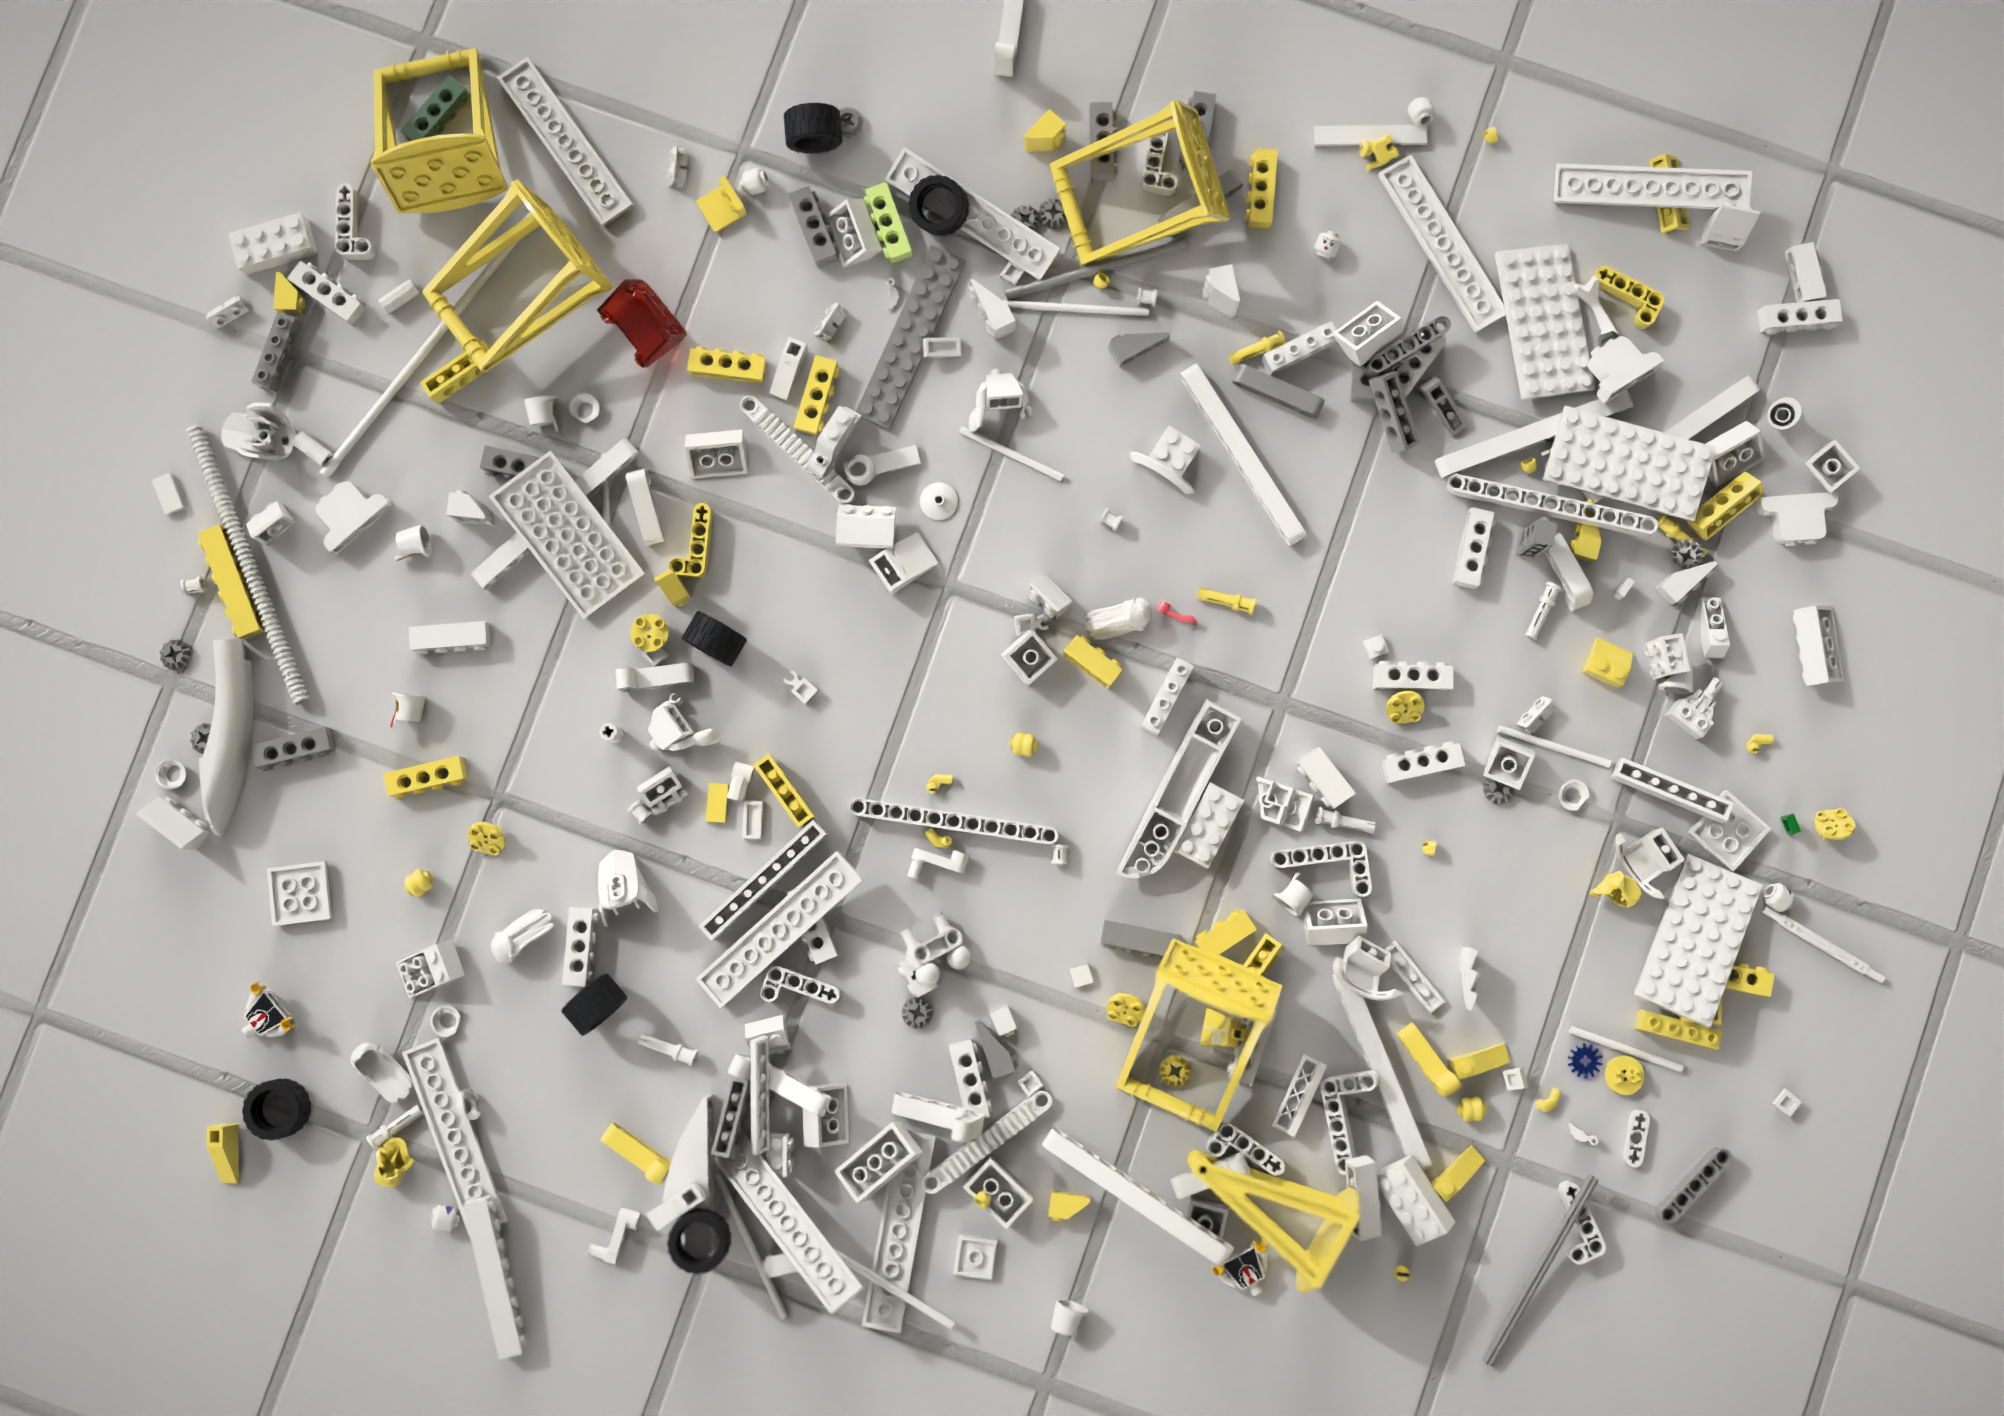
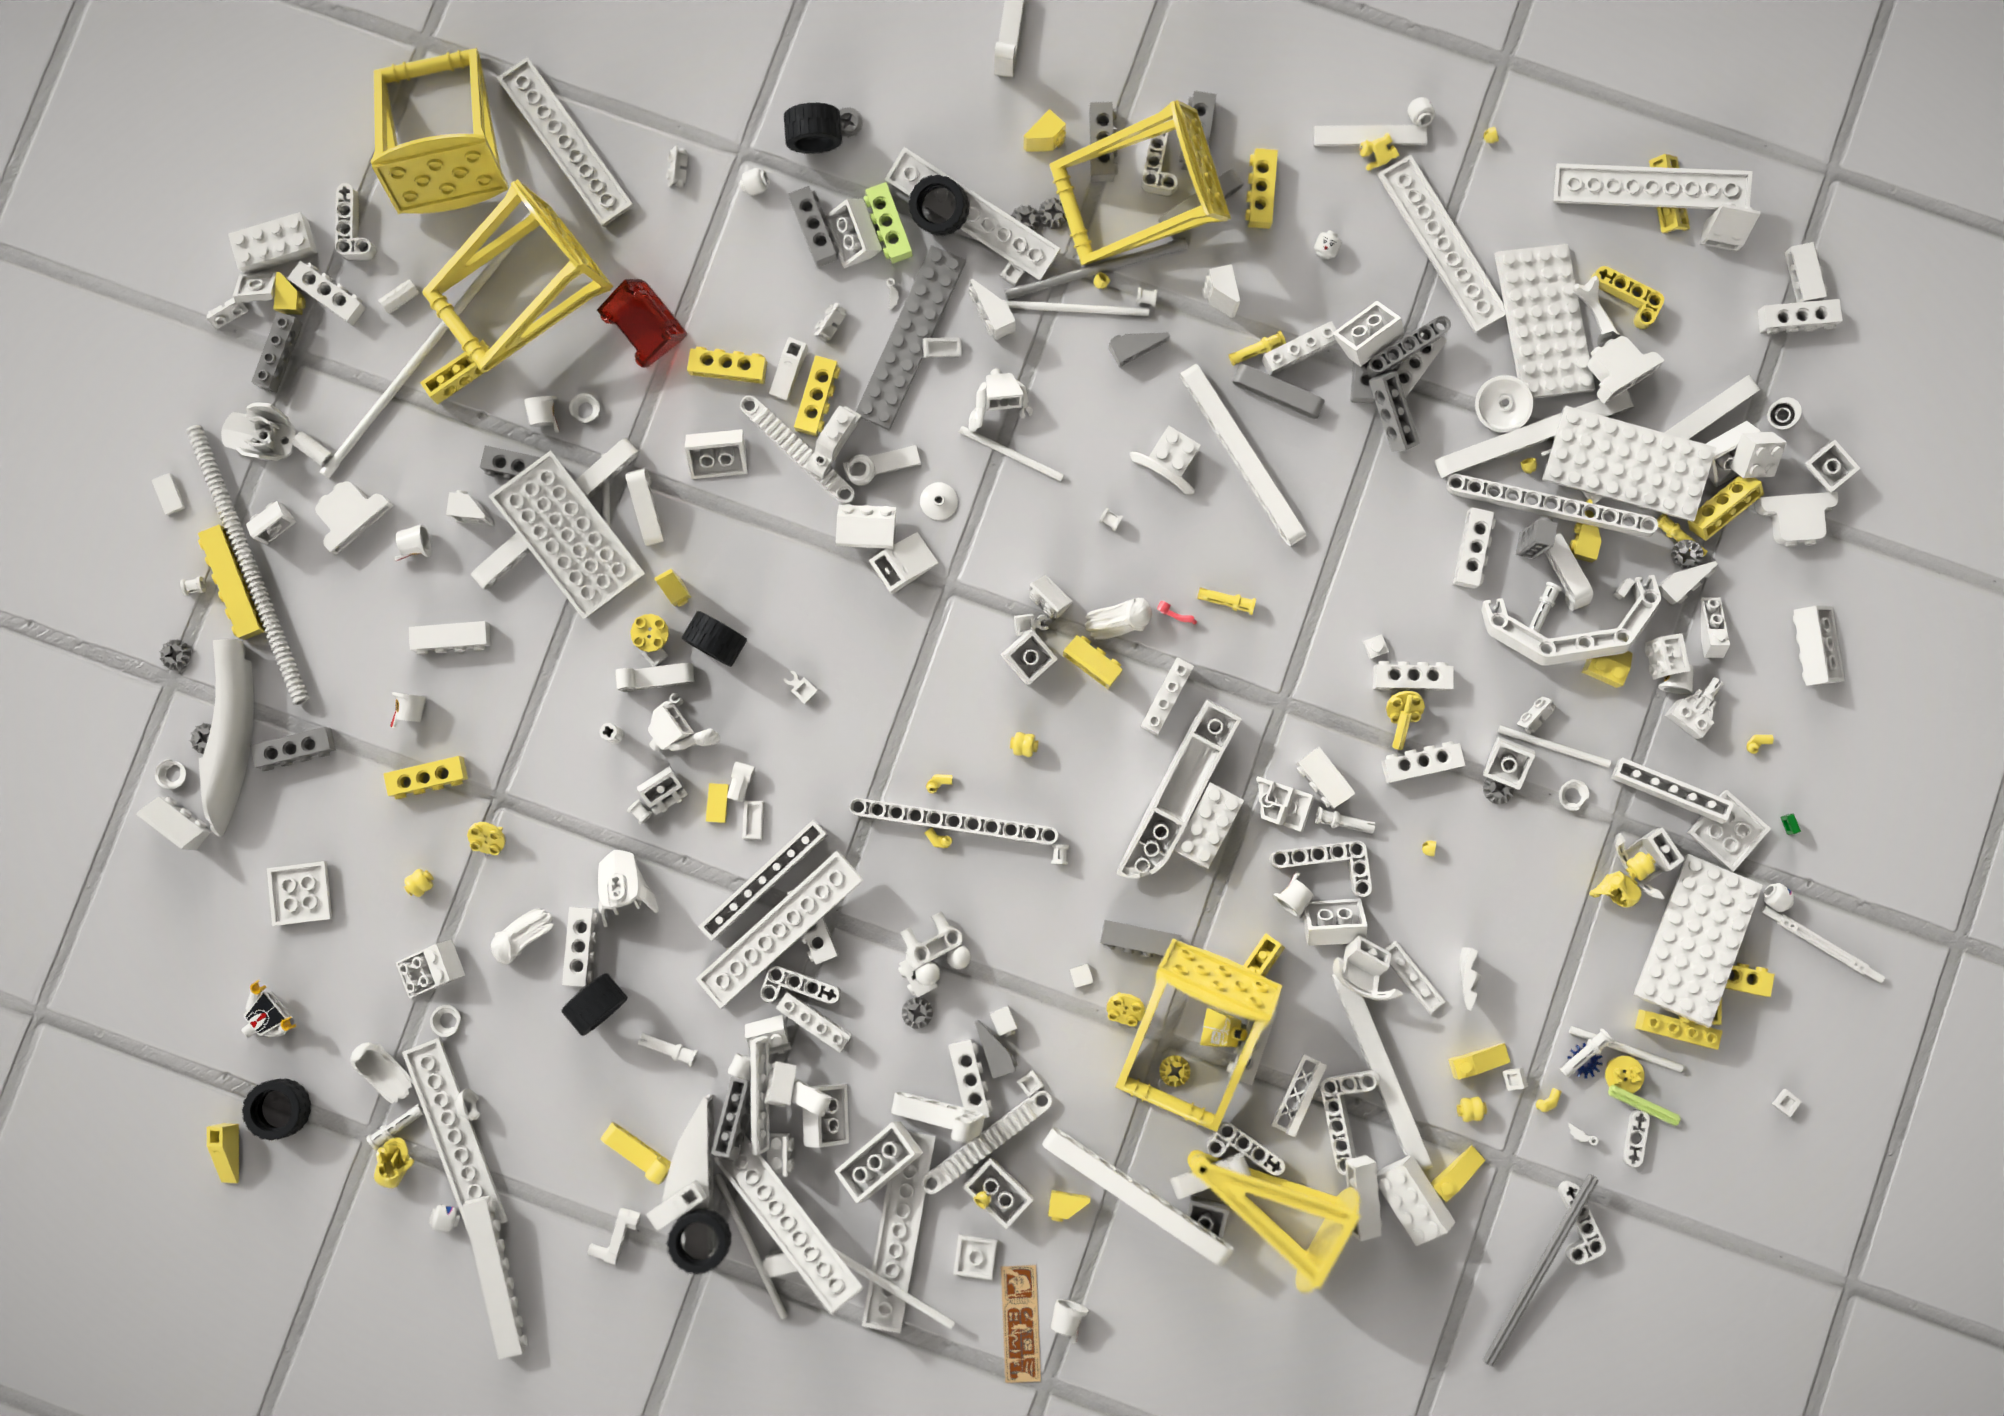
(255, 287): none -> white plate
(433, 104): sand green brick -> none
(696, 541): light yellow beam -> none
(721, 206): light yellow bracket -> none
(780, 1084): none -> white hinge
(784, 791): light yellow brick -> none
(814, 1021): none -> white brick
(957, 862): white beam -> none
(1020, 1324): none -> sticker
(1226, 933): light yellow brick -> none
(1245, 1268): torso -> none
(1401, 1269): light yellow hinge -> none
(1403, 725): none -> light yellow axle
(1440, 1077): light yellow beam -> none
(1443, 405): light grey slope -> none
(1497, 415): none -> white dish
(1568, 648): none -> white piece
(1593, 1047): none -> white pin
(1640, 866): none -> light yellow piece
(1644, 1105): none -> yellowish green axle
(1703, 1184): light grey beam -> none
(1758, 455): none -> white brick
(1834, 824): light yellow plate -> none

